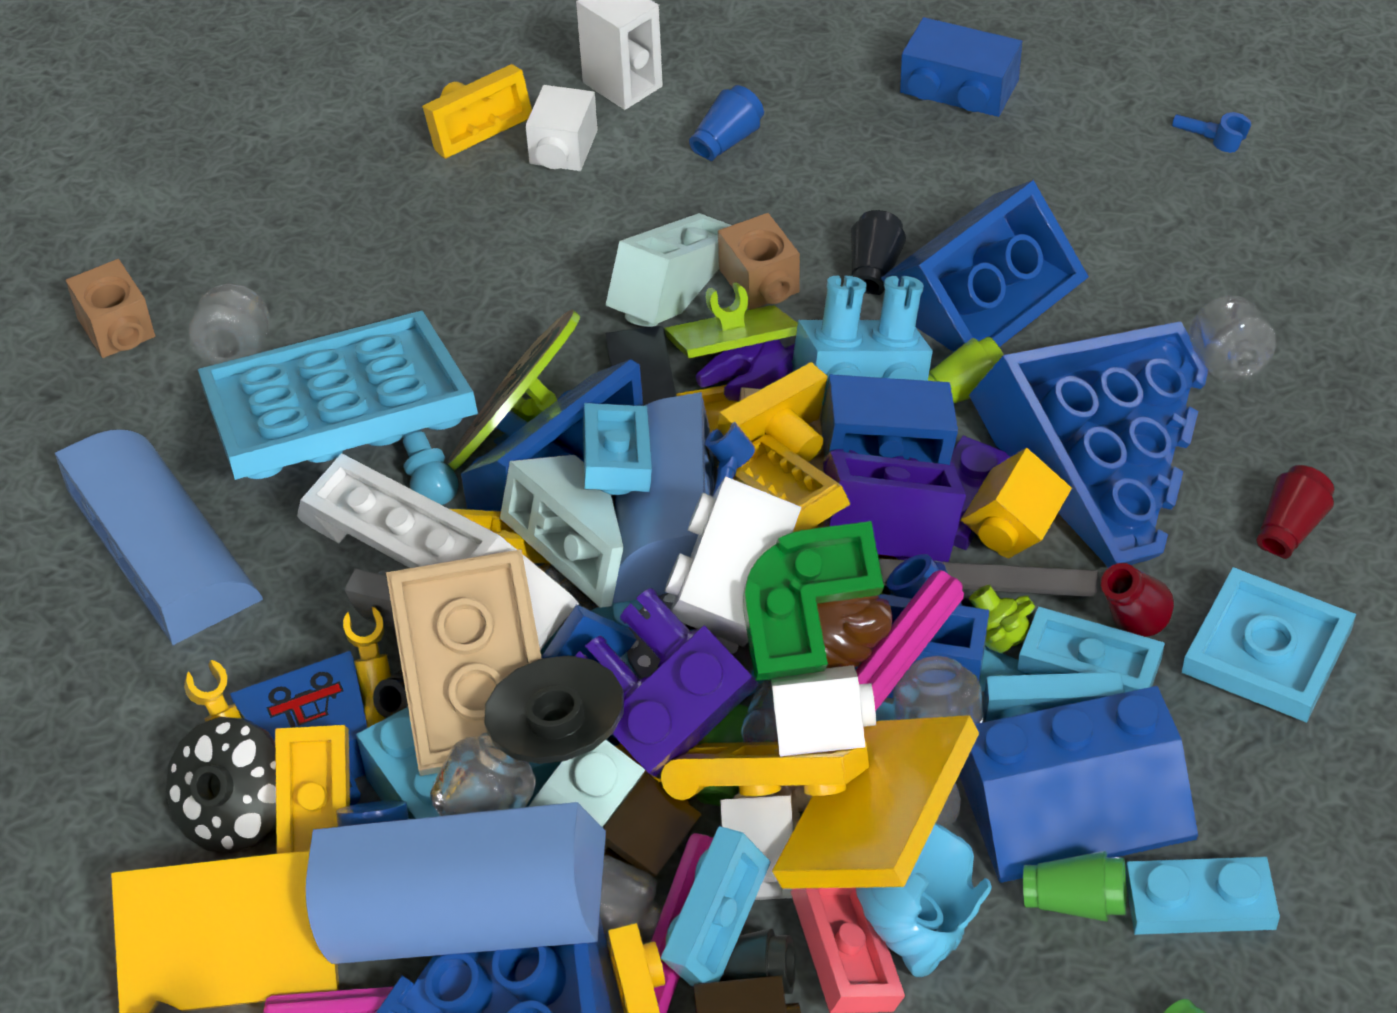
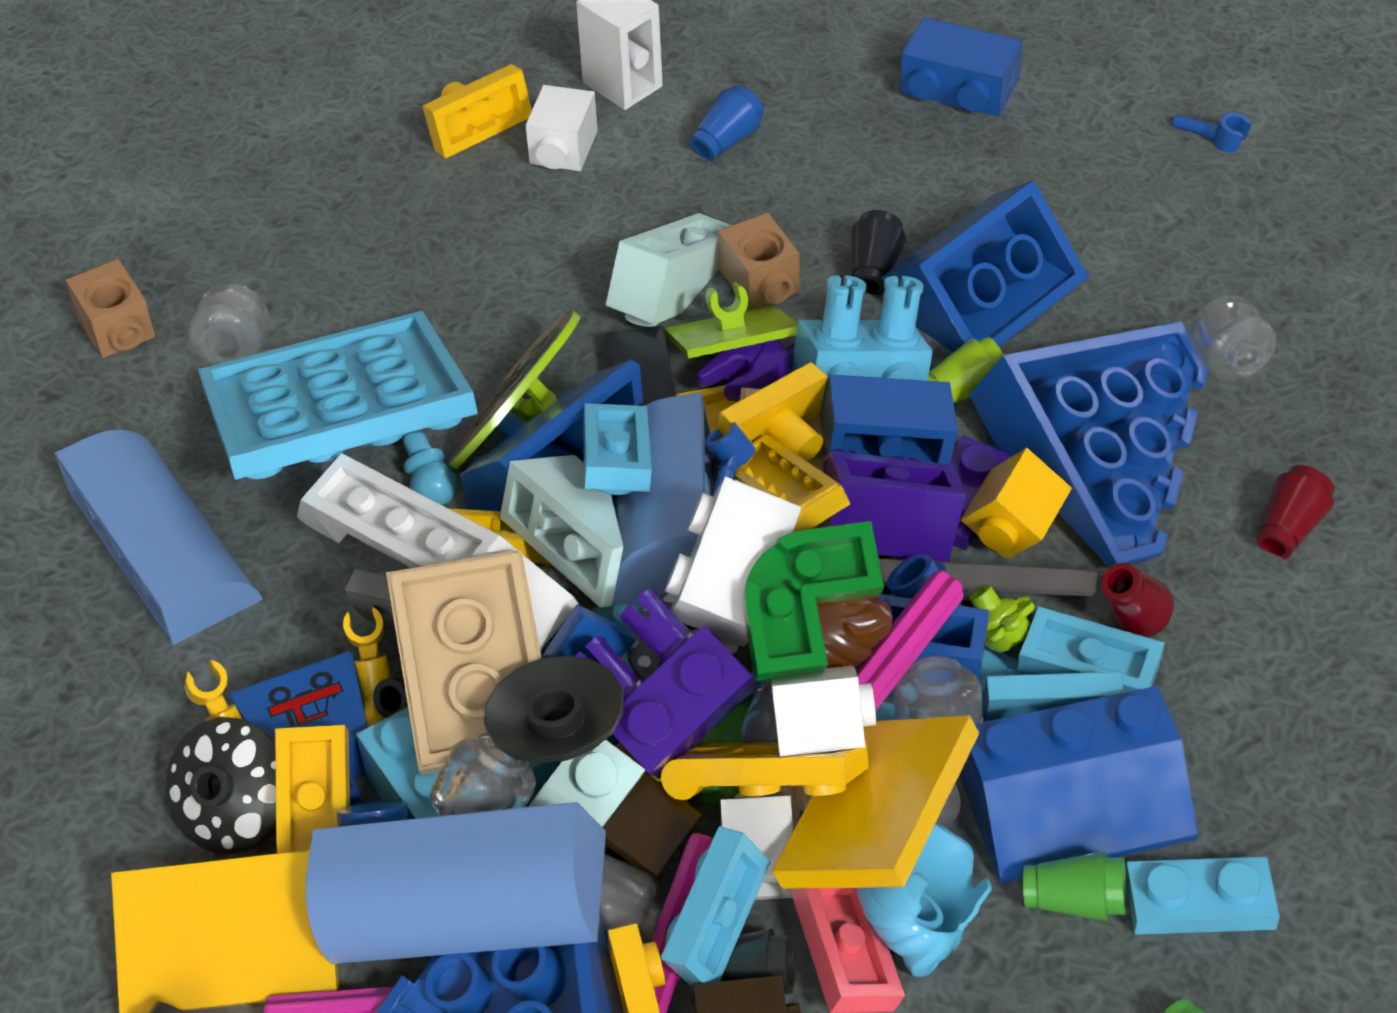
(1269, 644): medium azure plate -> none

